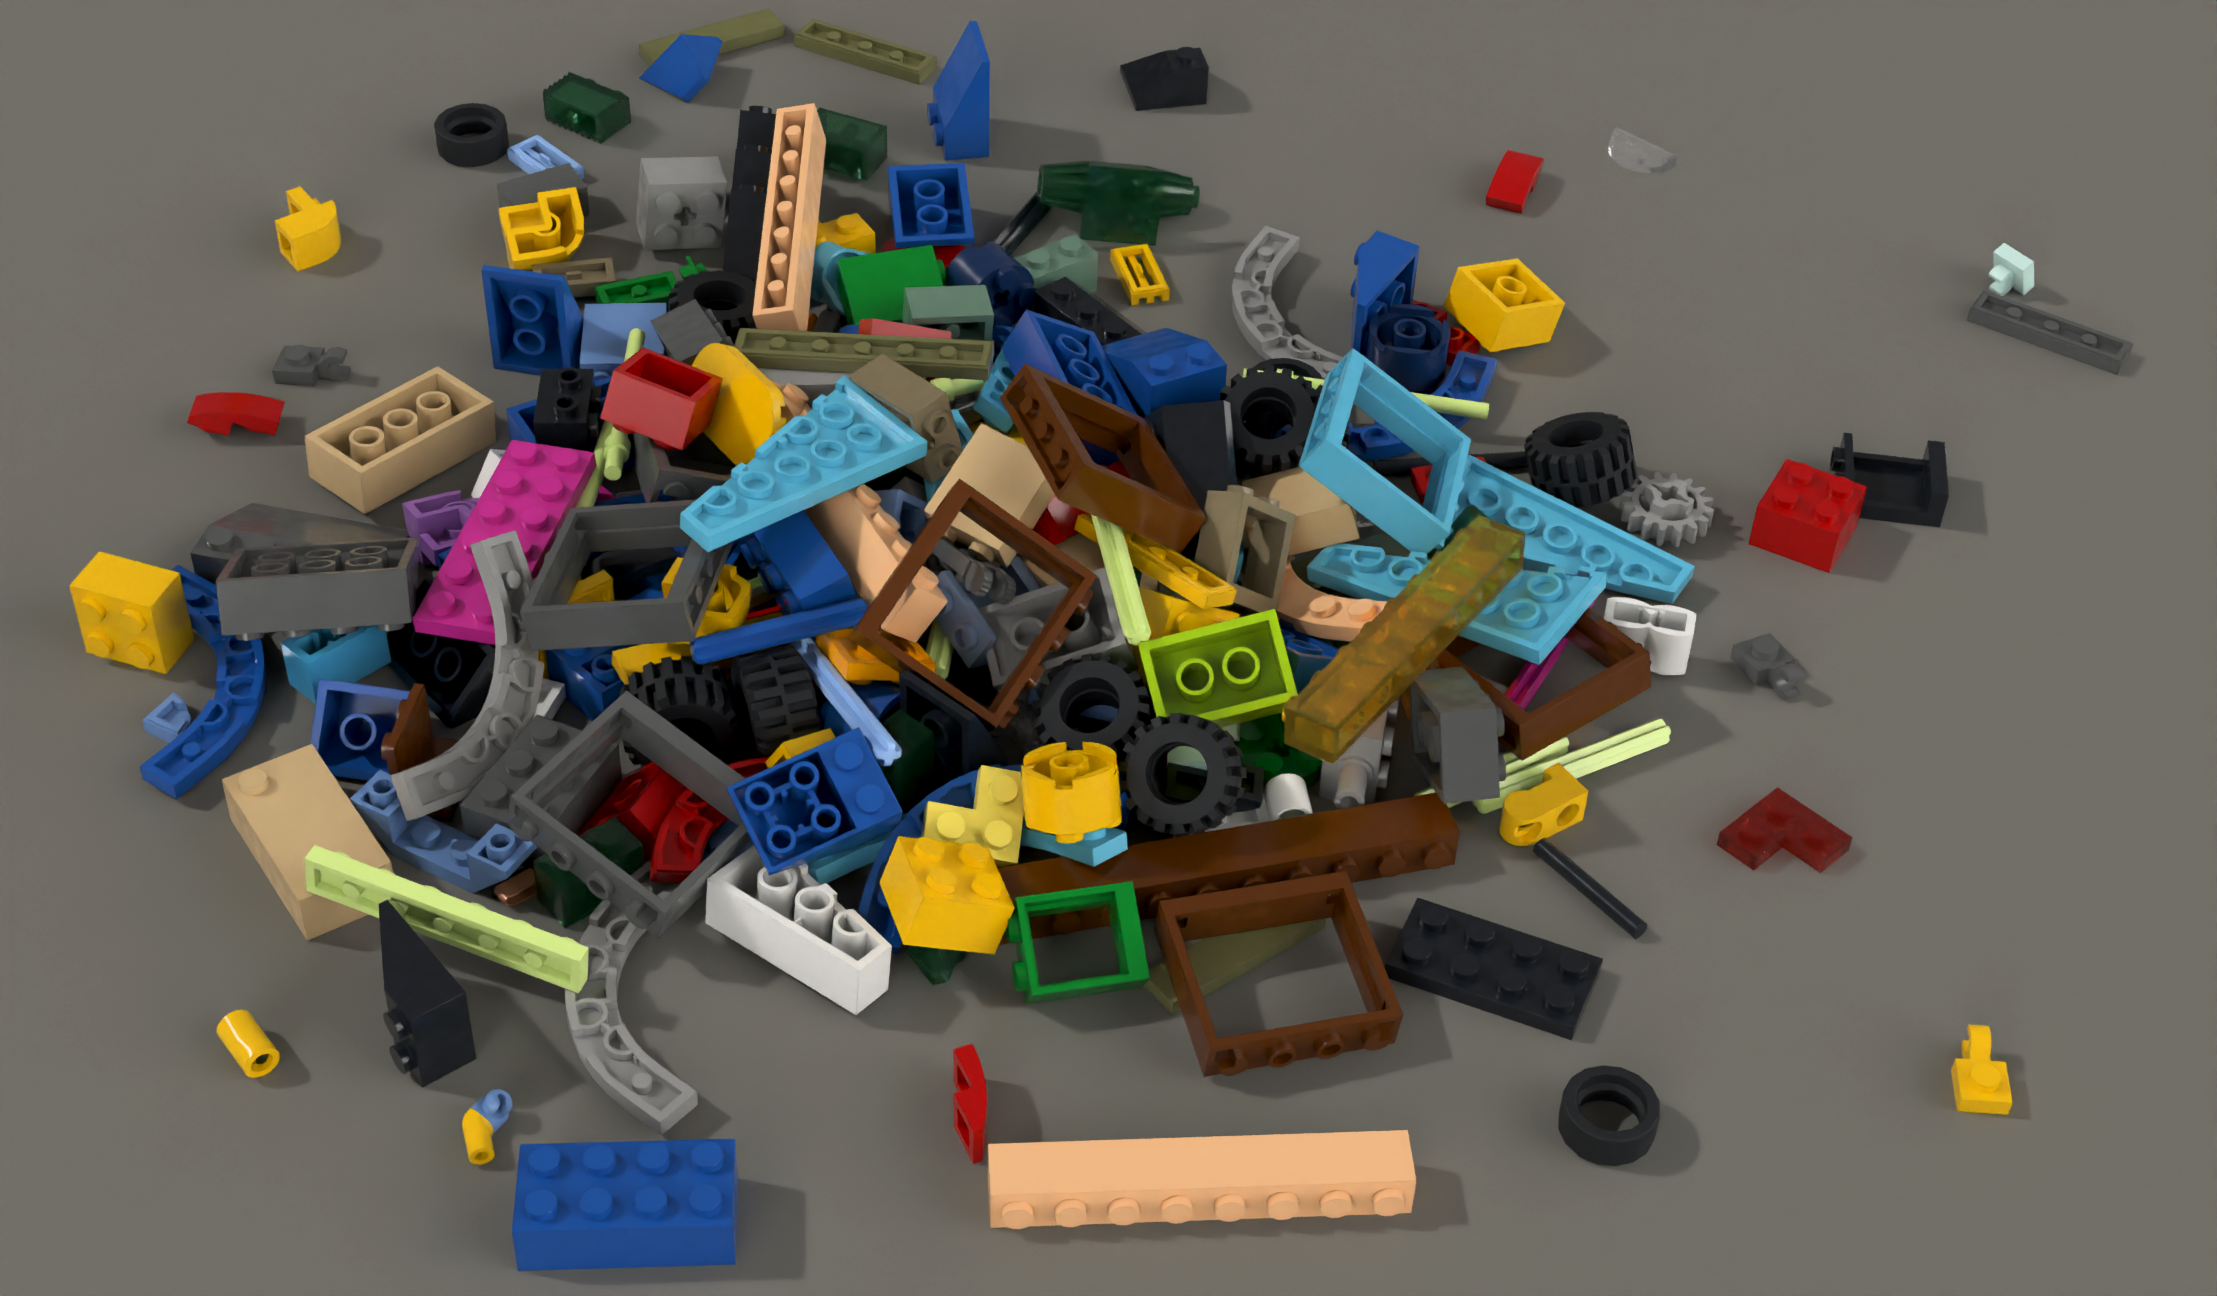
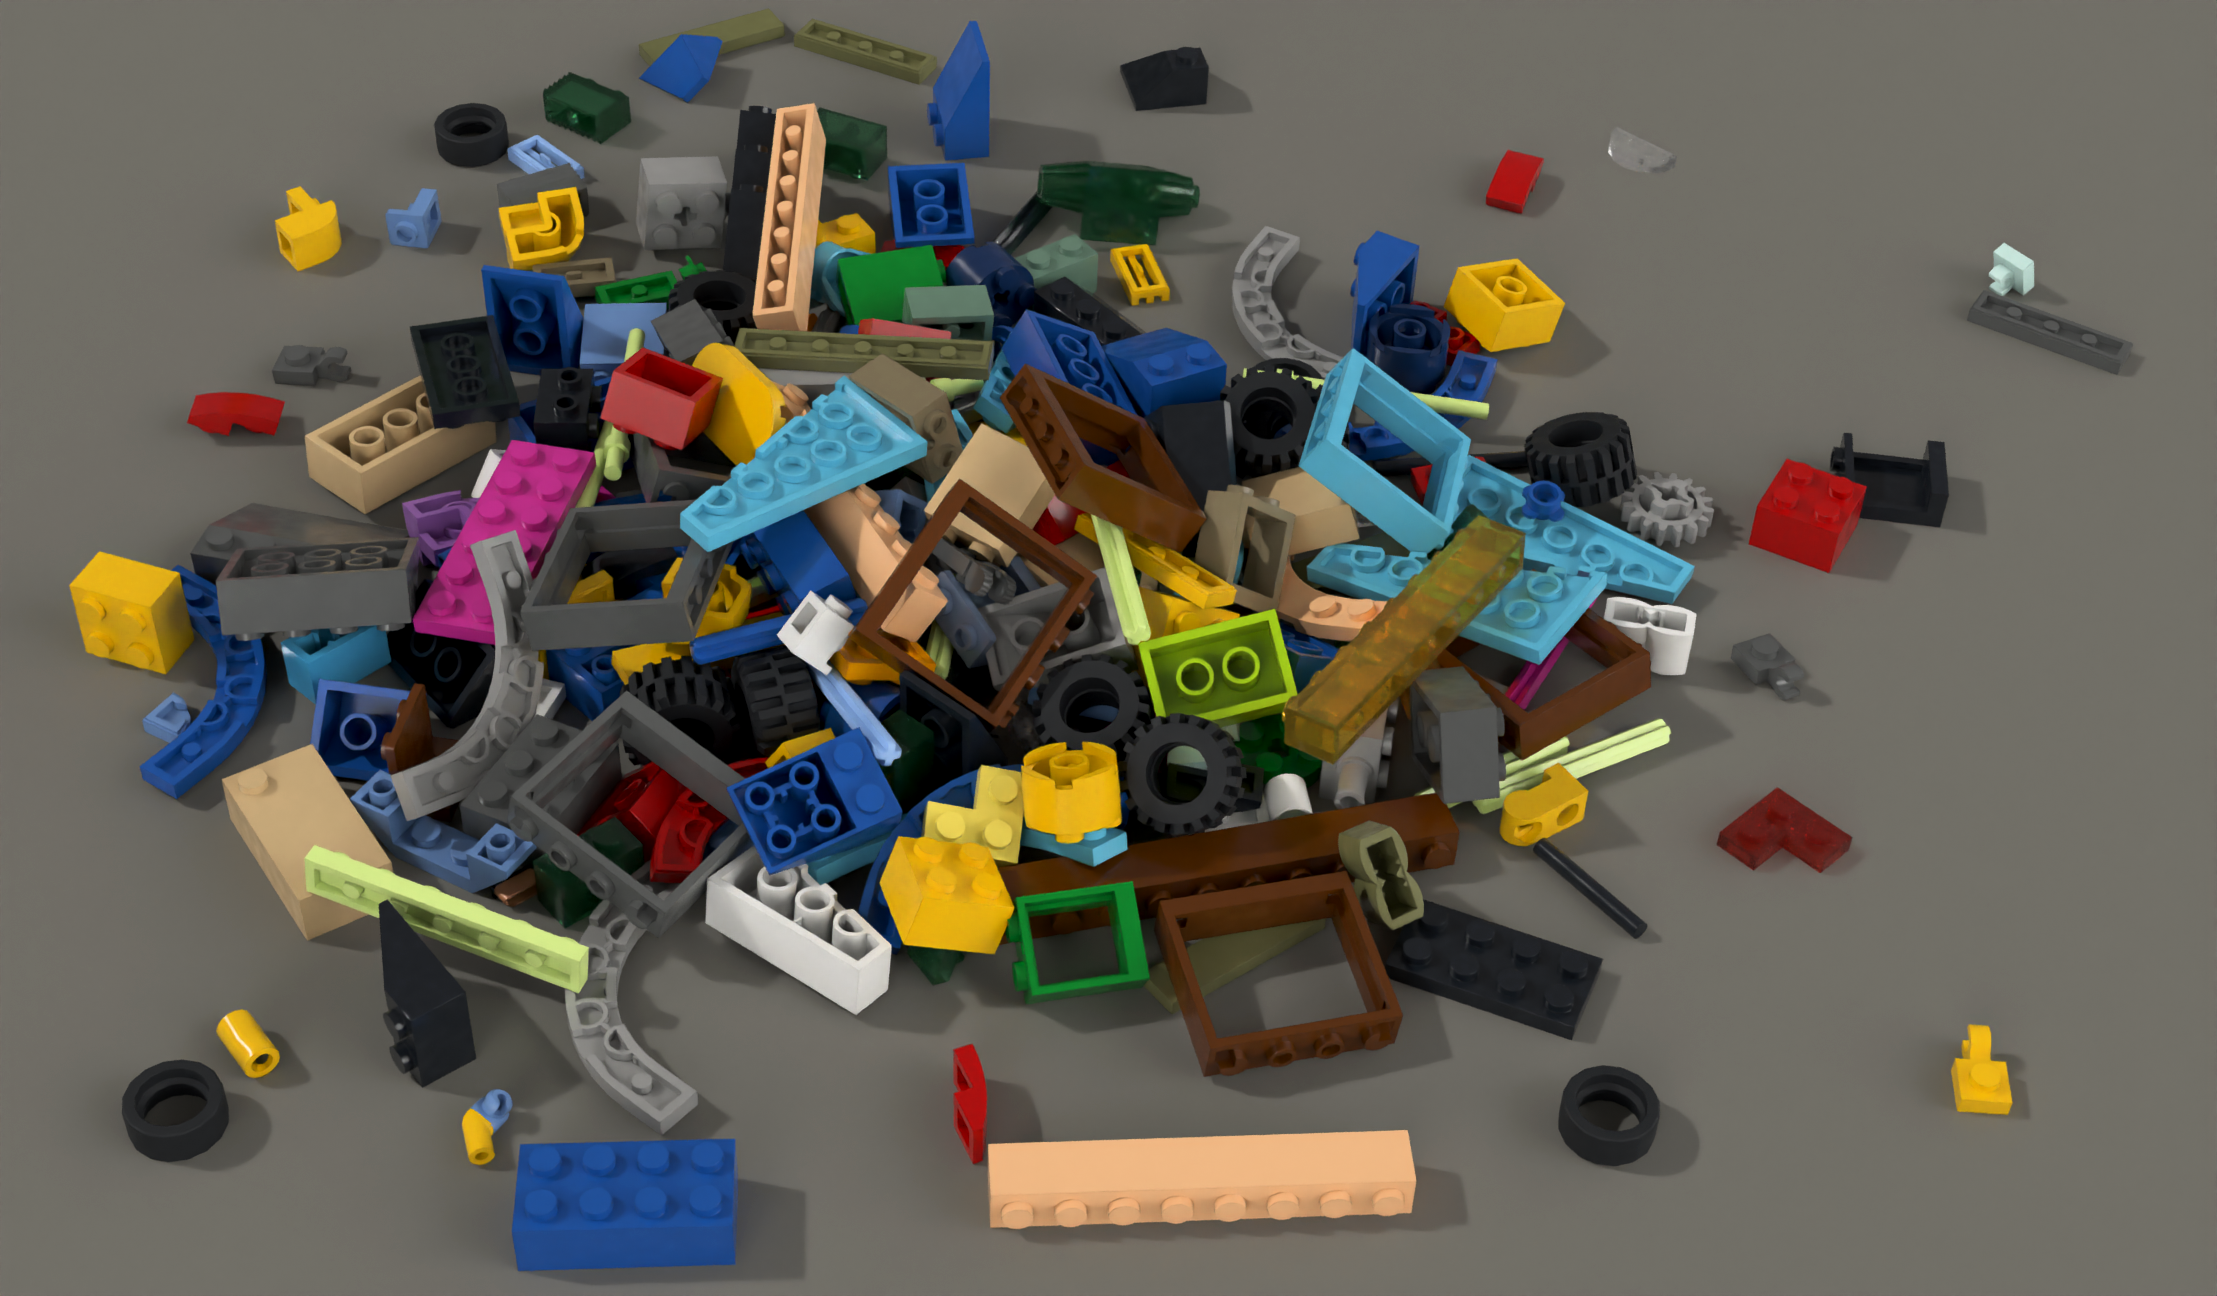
(180, 1140): none -> black tyre
(417, 224): none -> medium blue bracket
(464, 372): none -> black plate
(817, 630): none -> white brick
(1380, 865): none -> olive brick
(1543, 501): none -> blue plate

